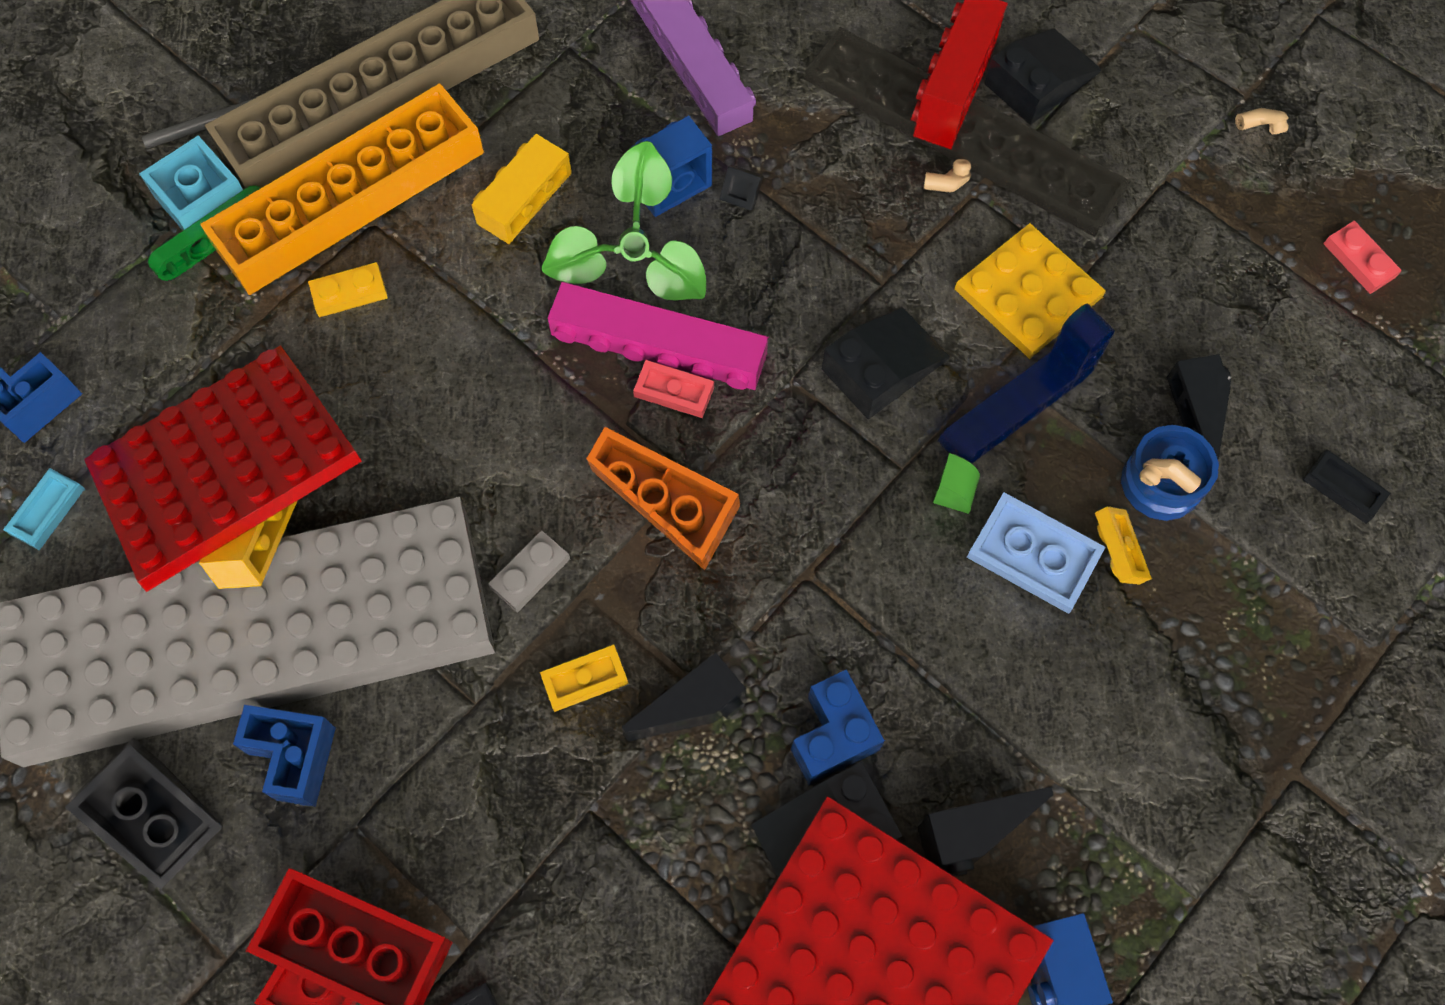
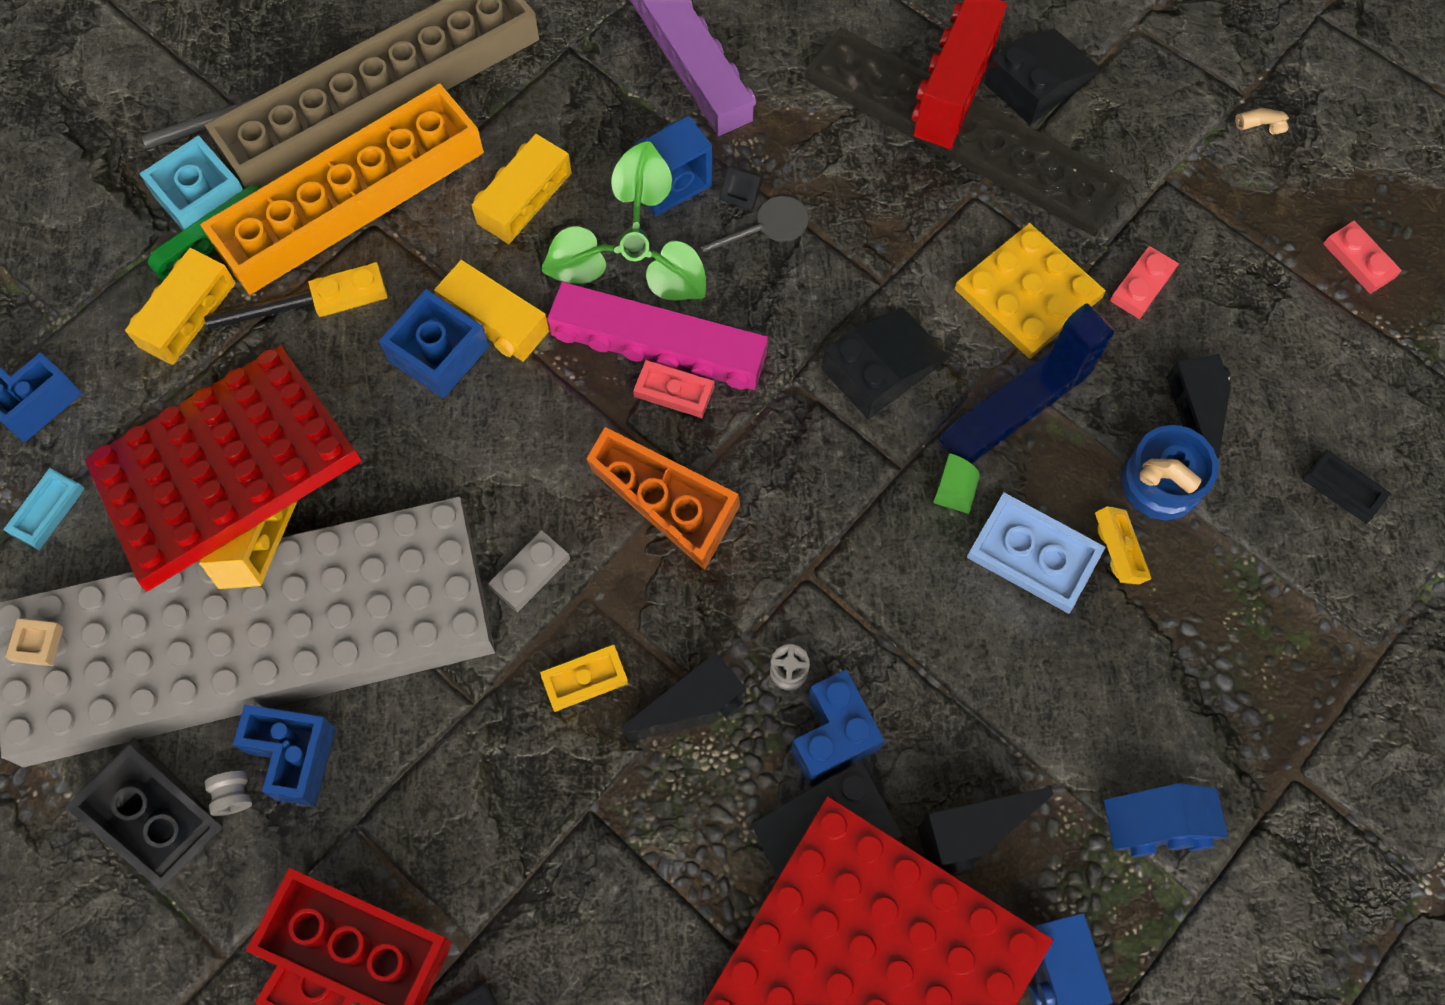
(34, 642): none -> tan plate
(179, 306): none -> yellow brick
(228, 793): none -> light grey wheel
(258, 309): none -> black bar
(434, 343): none -> blue brick
(505, 317): none -> yellow brick
(778, 219): none -> dark grey piece
(791, 659): none -> light grey wheel
(951, 180): tan arm -> none
(1144, 282): none -> coral plate
(1166, 815): none -> blue brick

